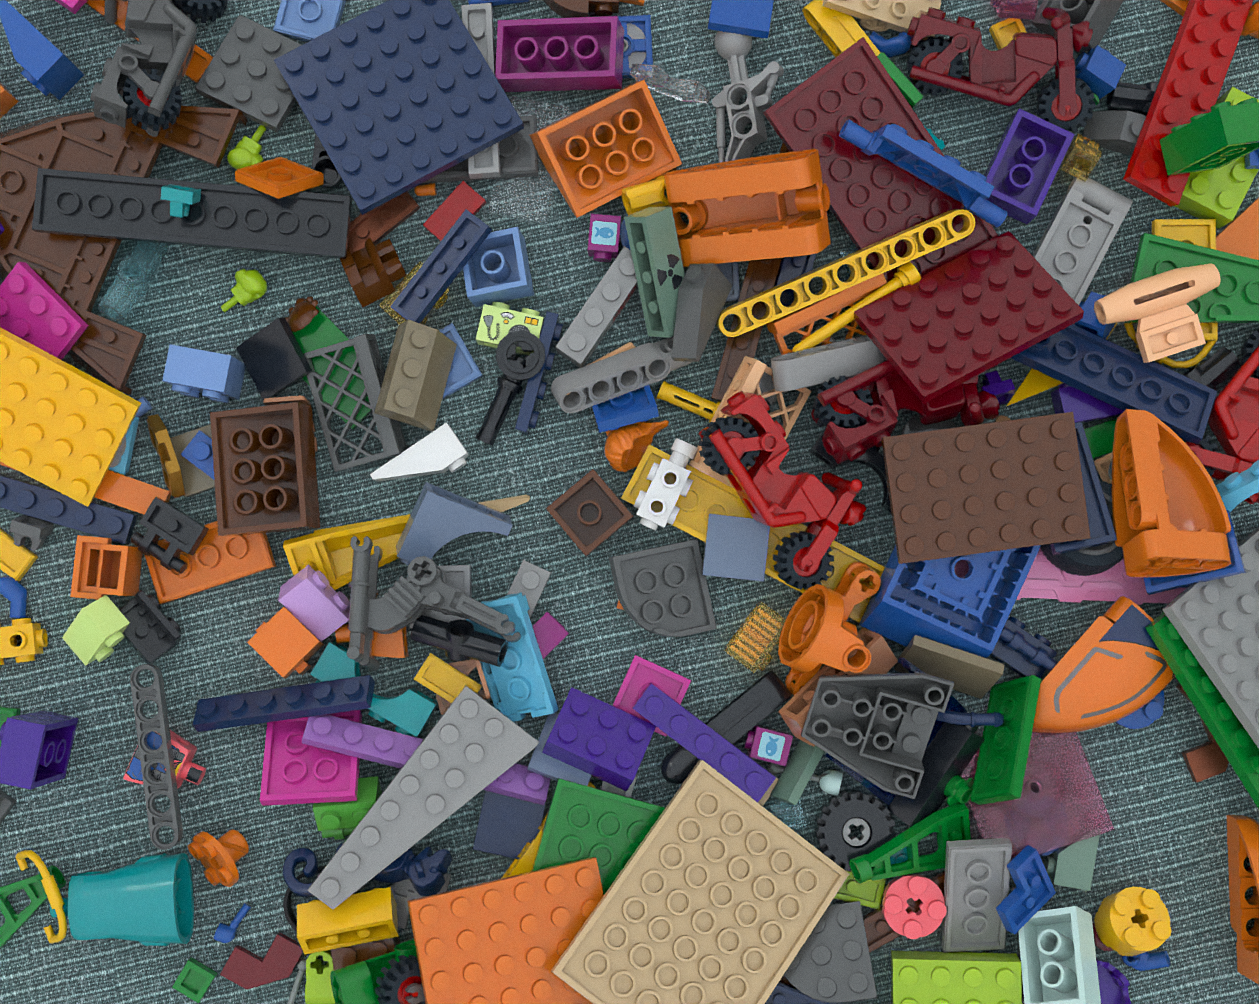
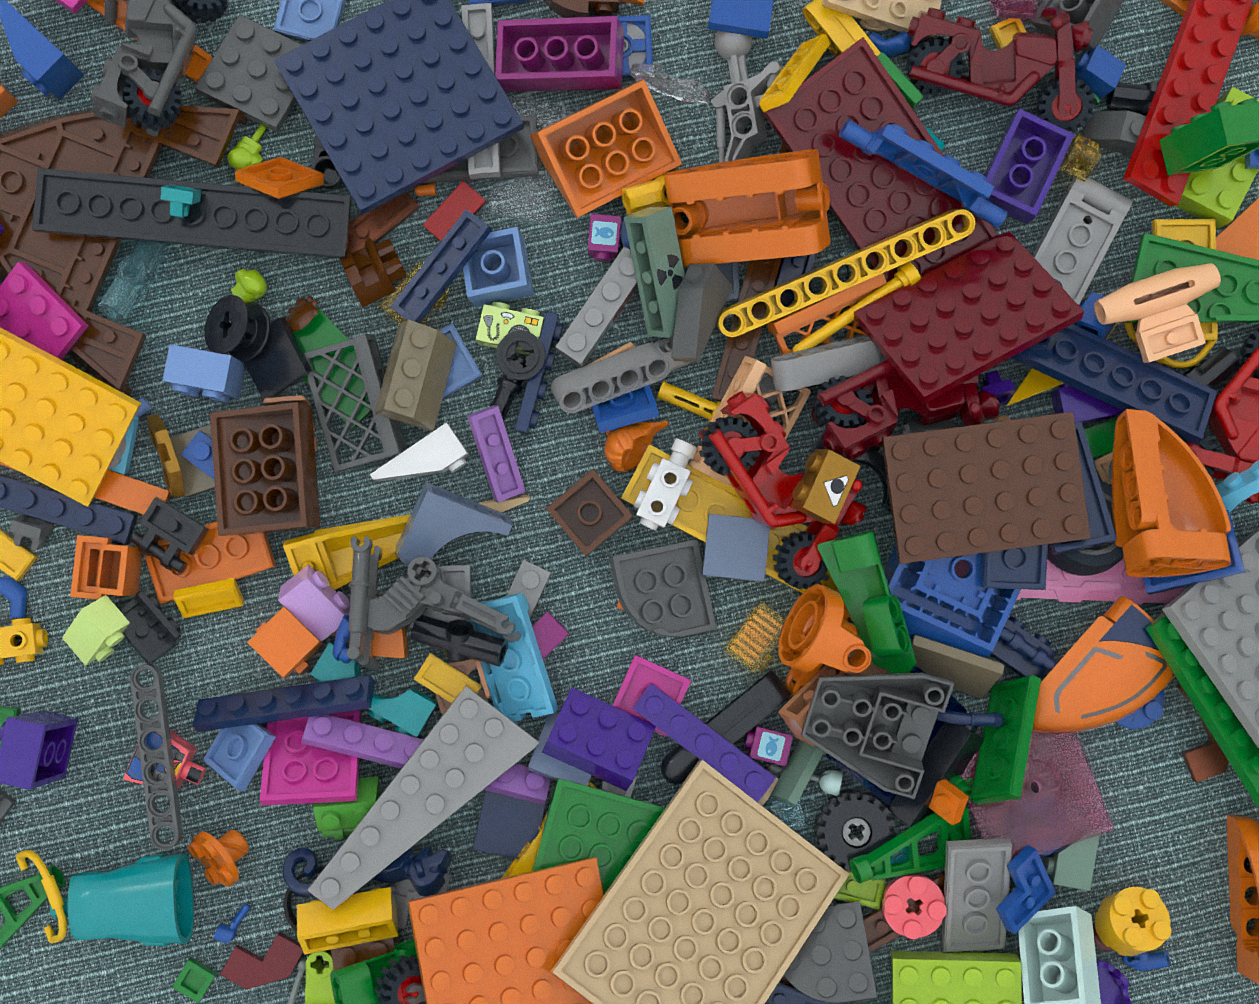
(208, 597): none -> yellow tile
(239, 753): none -> medium blue tile
(245, 320): none -> black piece
(342, 641): none -> blue arm
(496, 453): none -> medium lavender plate
(794, 72): none -> yellow tile
(824, 485): none -> pearl gold brick
(862, 583): none -> green panel
(948, 802): none -> orange plate
(1015, 568): none -> dark blue tile

